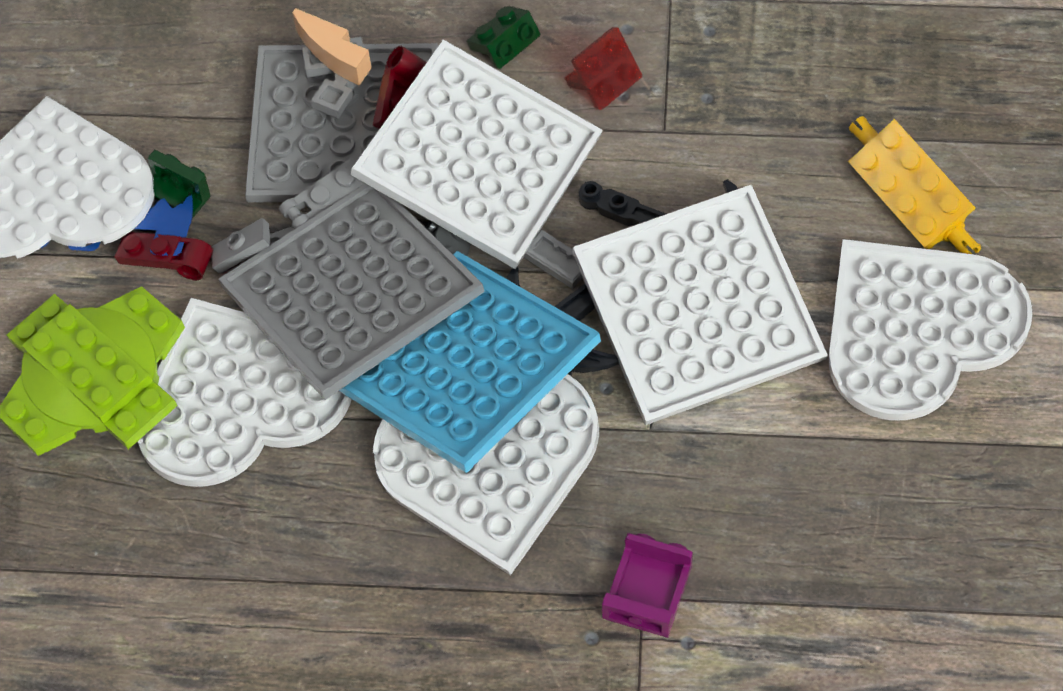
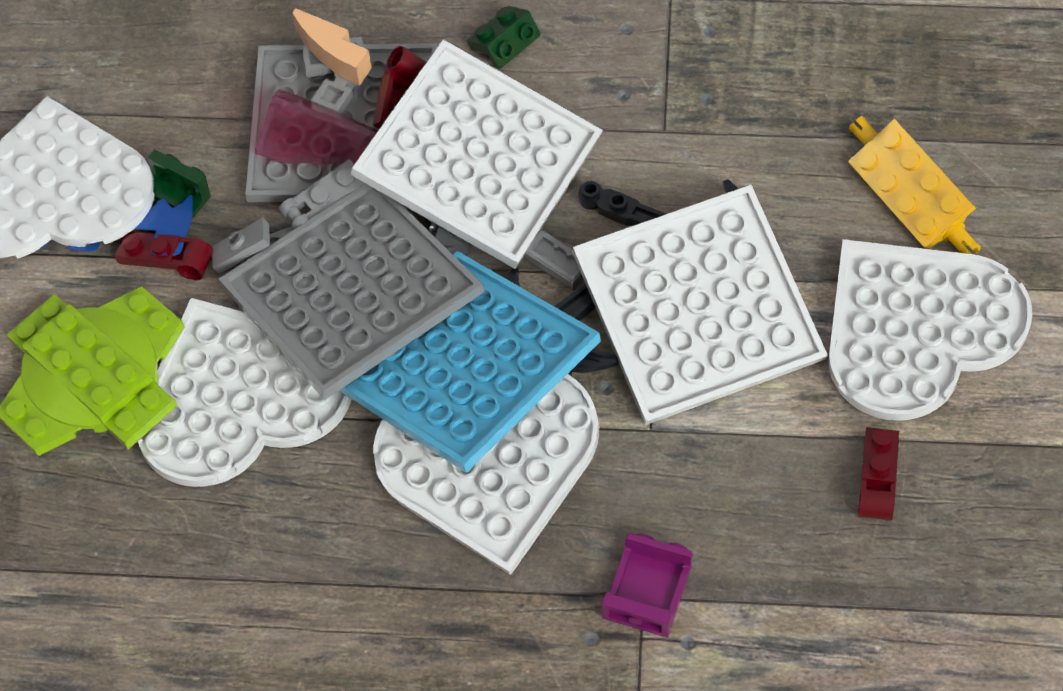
(310, 133): none -> clear pink wedge
(604, 69): clear red bracket -> none
(879, 474): none -> dark red plate

